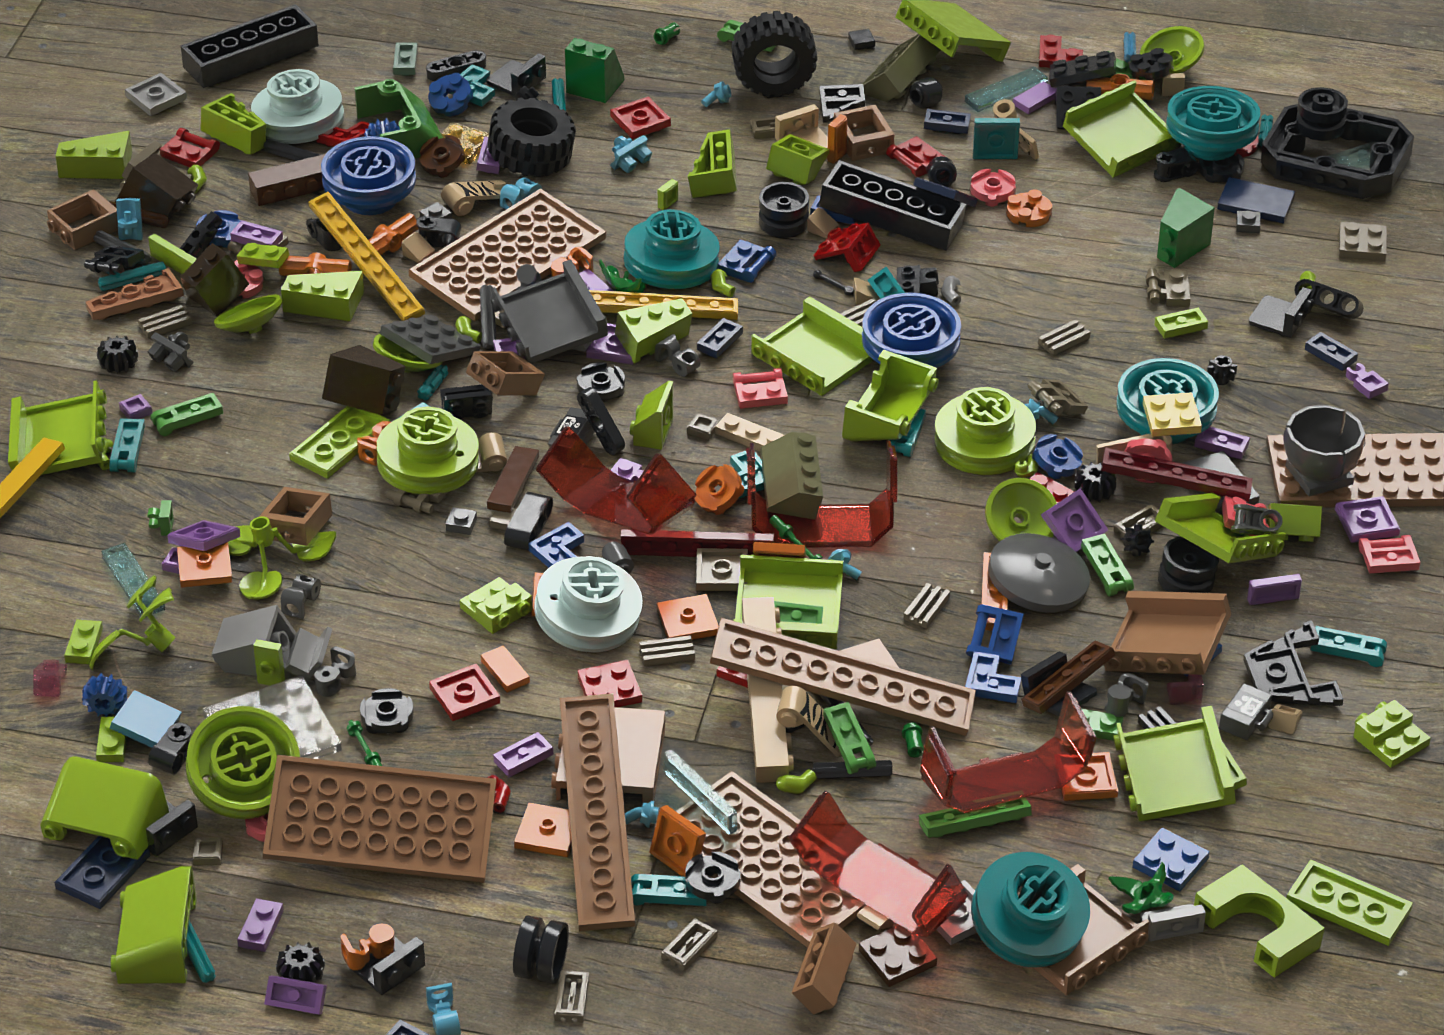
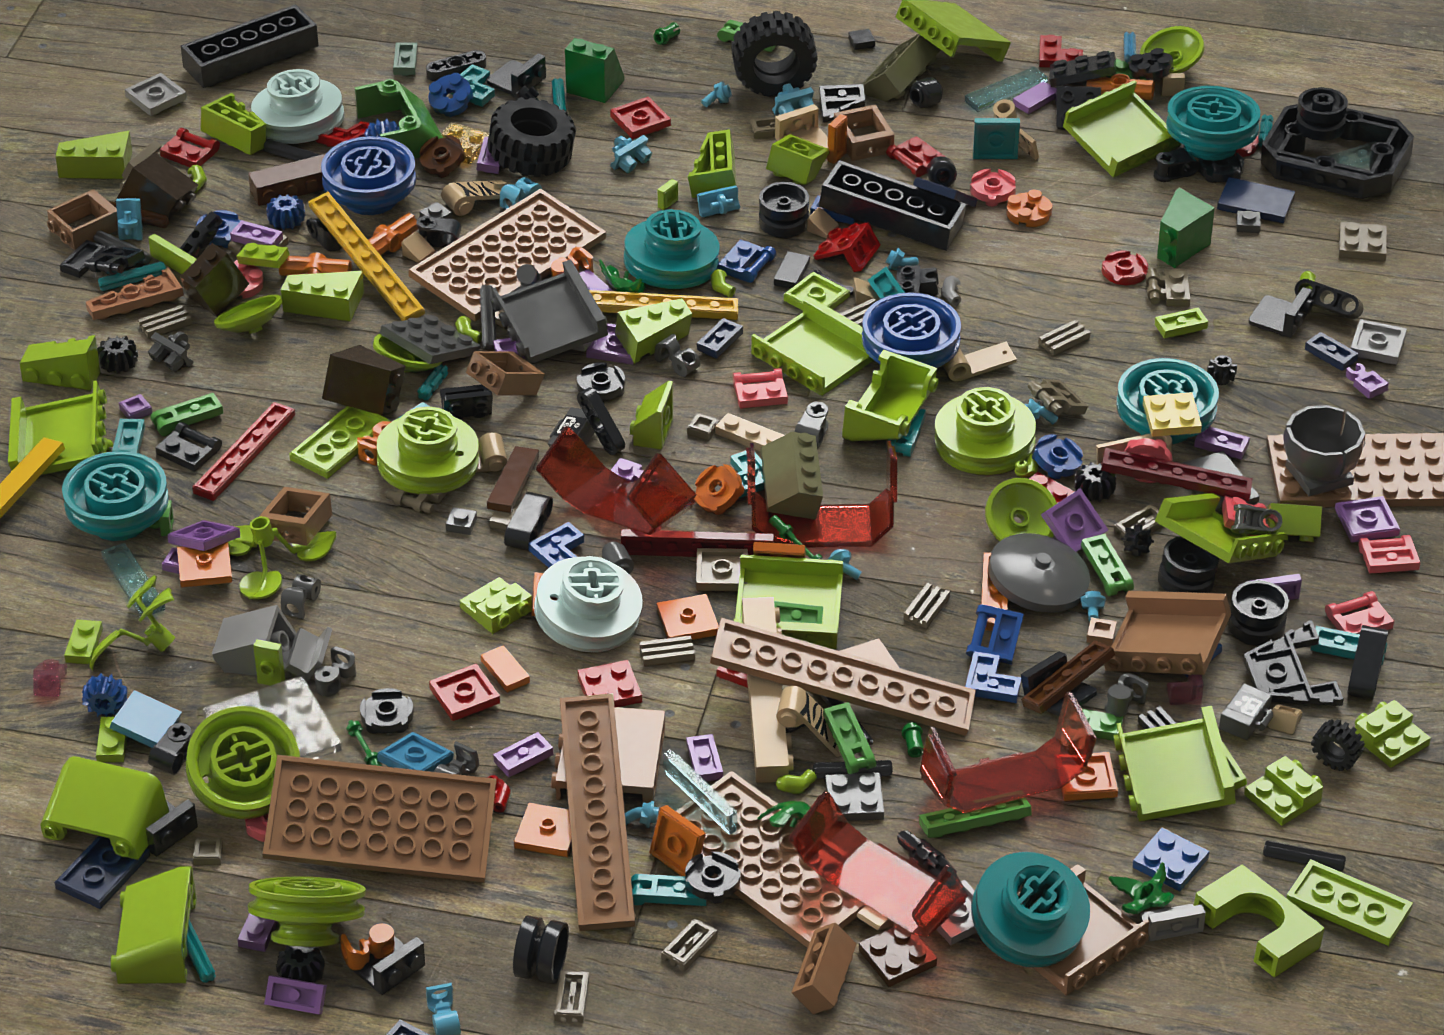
(62, 364): none -> lime wedge
(75, 262): none -> black tile
(115, 494): none -> teal wheel
(186, 453): none -> black plate
(243, 451): none -> red tile
(285, 212): none -> blue gear
(306, 907): none -> lime wheel
(415, 754): none -> dark azure tile
(463, 764): none -> dark grey leg
(704, 757): none -> plate
(718, 201): none -> medium azure hips
(788, 810): none -> green animal
(791, 270): none -> tile
(792, 99): none -> medium azure hips
(814, 421): none -> piece
(819, 289): none -> lime tile
(857, 795): none -> plate
(895, 259): none -> medium azure plate
(922, 851): none -> black hinge
(947, 121): dark blue plate -> none
(979, 362): none -> tan door
(1093, 601): none -> medium azure plate
(1101, 631): none -> plate
(1124, 268): none -> red tile
(1258, 612): none -> black wheel
(1285, 790): none -> lime plate
(1303, 855): none -> black axle
(1332, 754): none -> black tyre
(1367, 662): none -> black beam
(1373, 616): none -> coral plate
(1378, 341): none -> light grey plate

